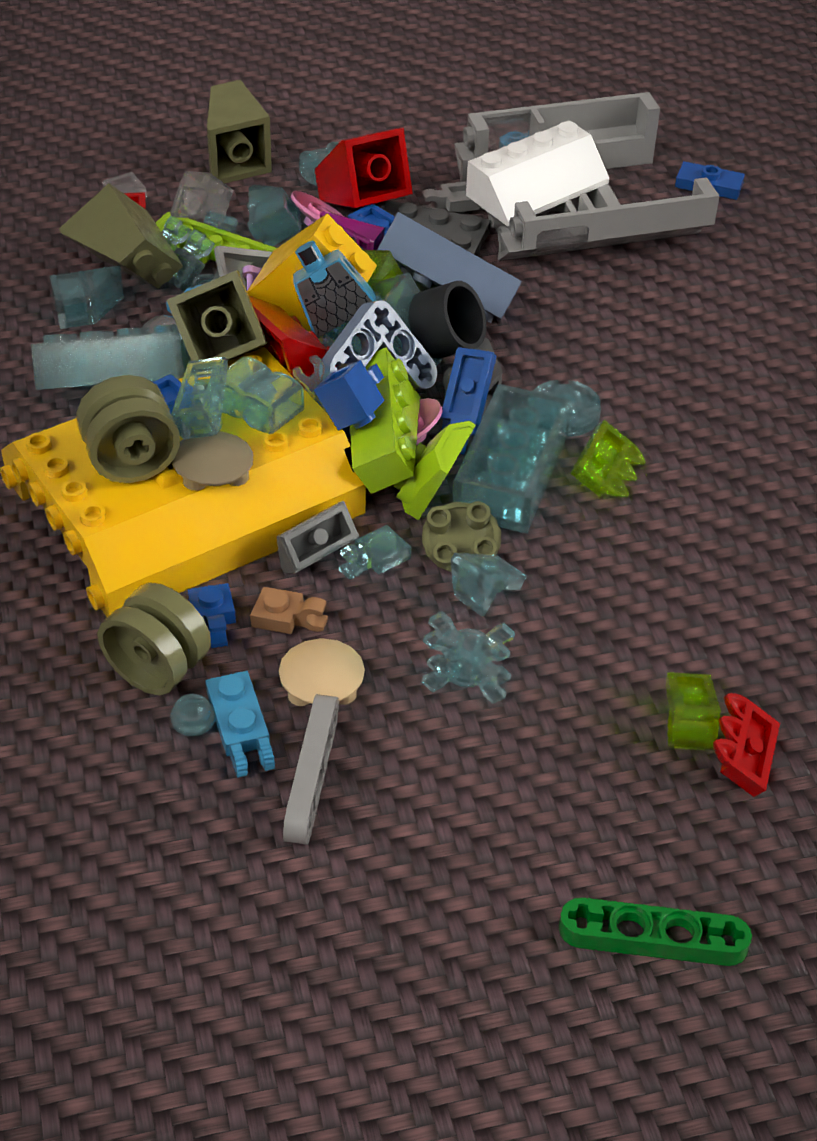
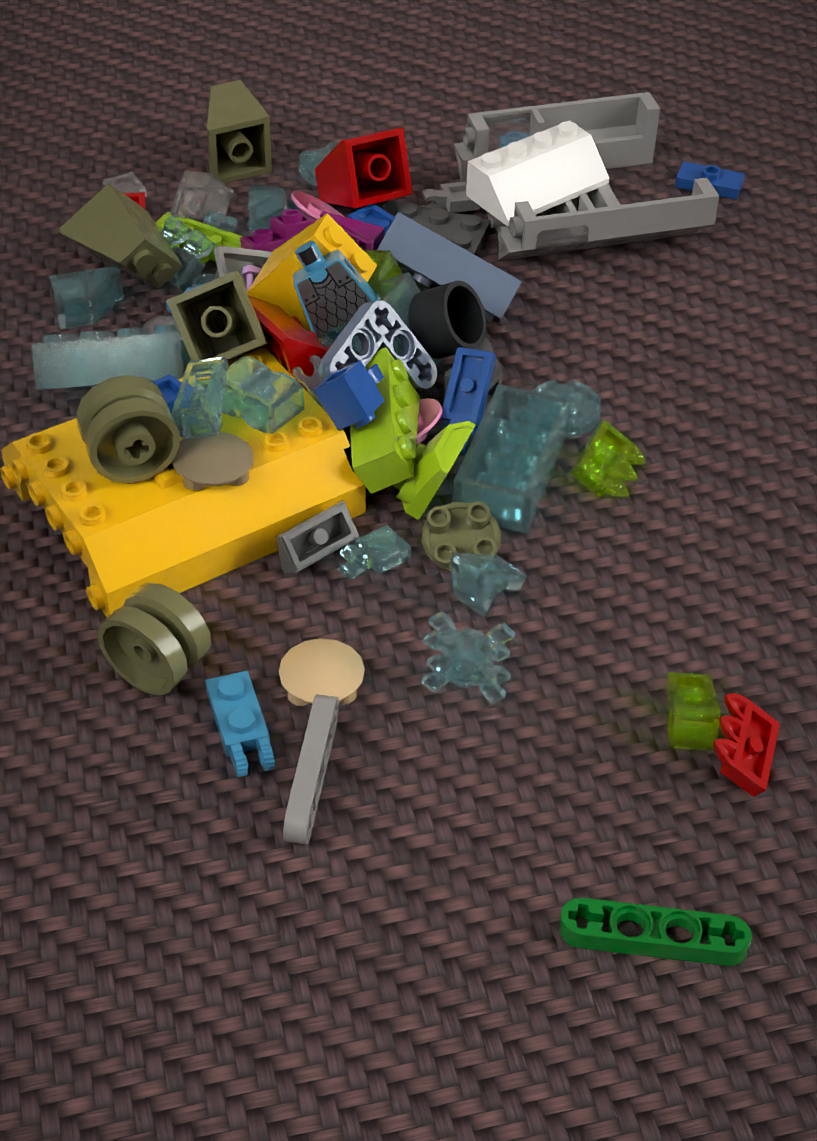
(192, 715): clear light blue plate -> none
(216, 608): blue plate -> none
(281, 230): none -> magenta slope
(283, 610): medium nougat plate -> none

